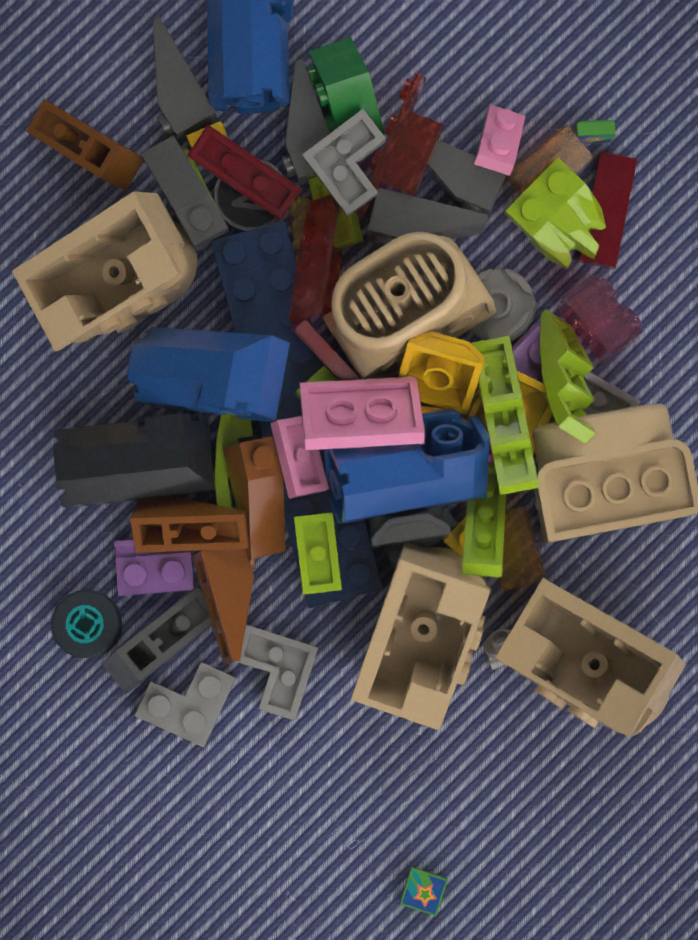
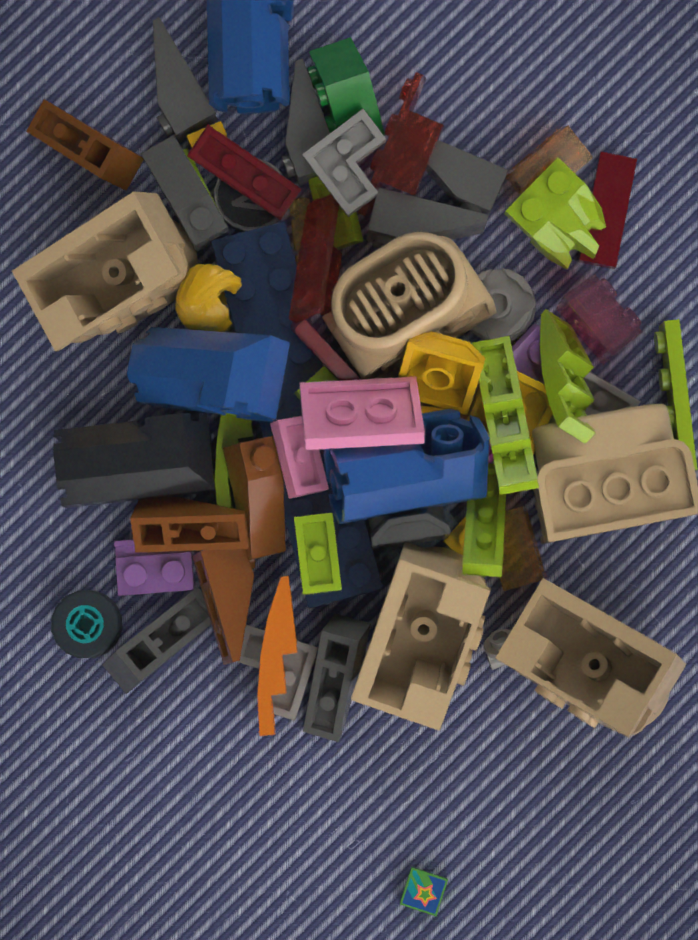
(192, 714): light grey plate -> none
(202, 297): none -> yellow hair
(277, 641): none -> orange slope
(335, 676): none -> dark grey slope
(500, 140): bright pink plate -> none
(595, 131): bright green tile -> none
(674, 382): none -> lime plate

